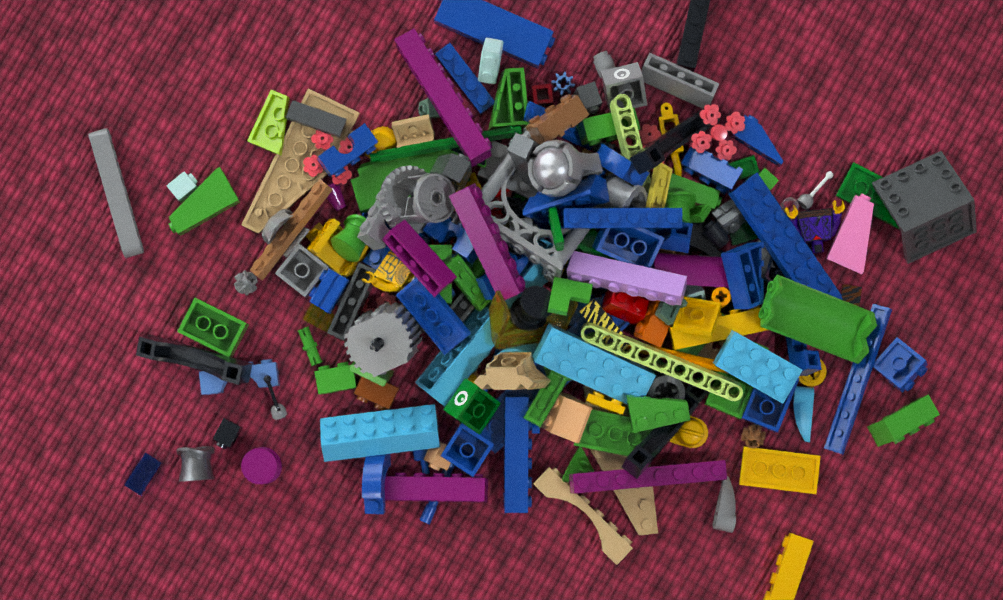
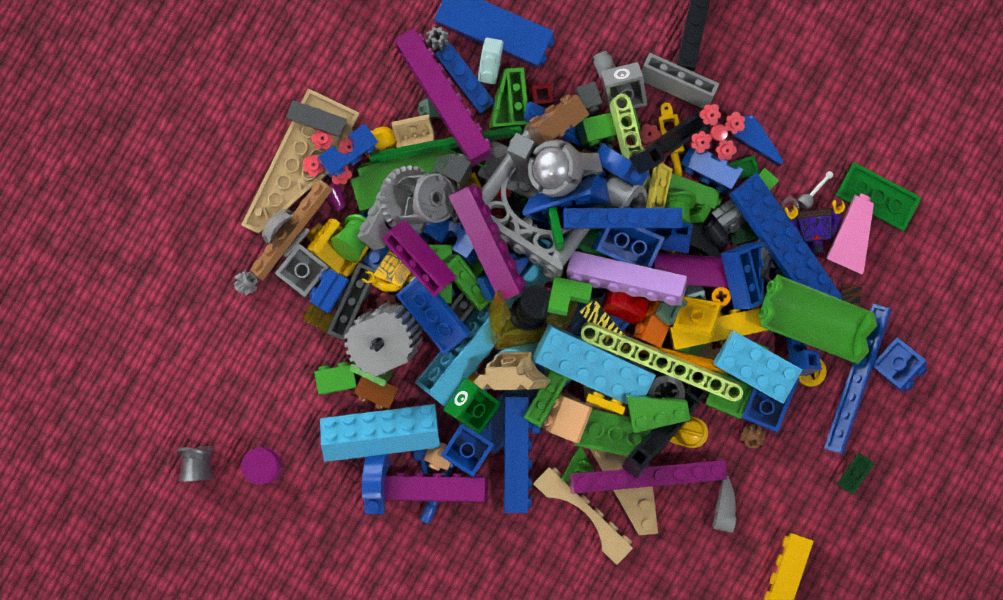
(116, 193): light grey beam -> none
(143, 474): clear blue plate -> none
(170, 351): black arch -> none
(183, 186): light aqua brick -> none
(206, 202): bright green slope -> none
(213, 328): bright green brick -> none
(213, 385): medium blue arch -> none
(227, 434): black brick -> none
(271, 123): lime wing -> none
(278, 410): hinge -> none
(310, 346): bright green pin -> none
(432, 35): none -> light grey gear
(558, 86): medium blue gear -> none
(779, 470): yellow plate -> none
(803, 410): medium azure piece -> none
(855, 473): none -> dark green plate
(904, 421): bright green wedge -> none
(928, 205): dark grey bracket -> none

